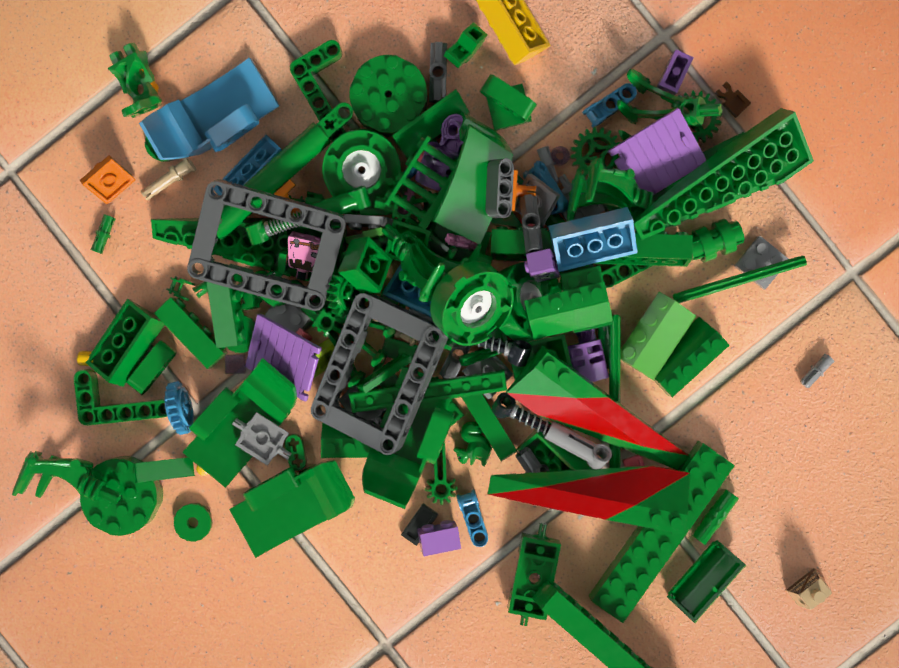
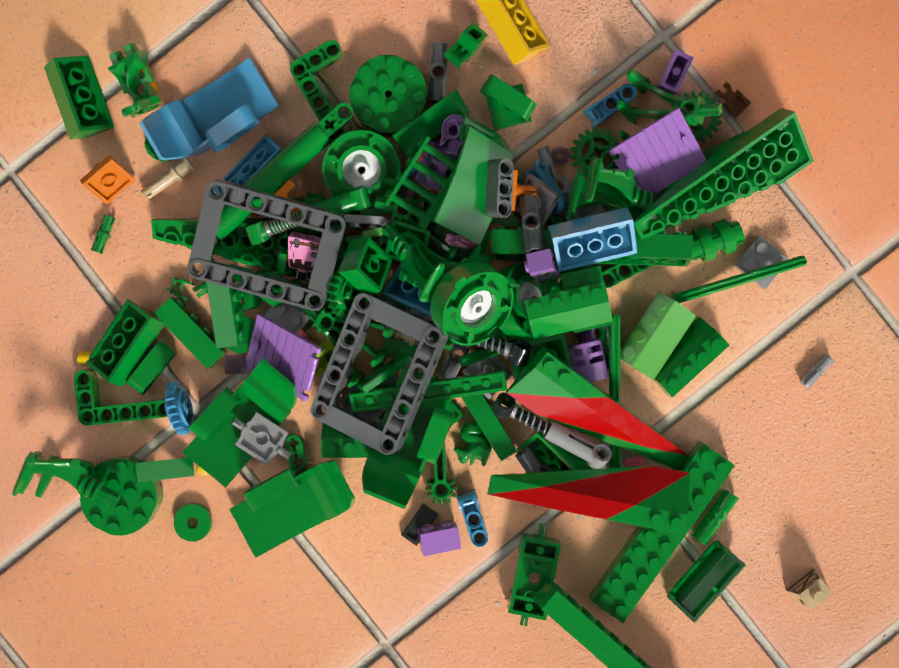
(78, 96): none -> green slope

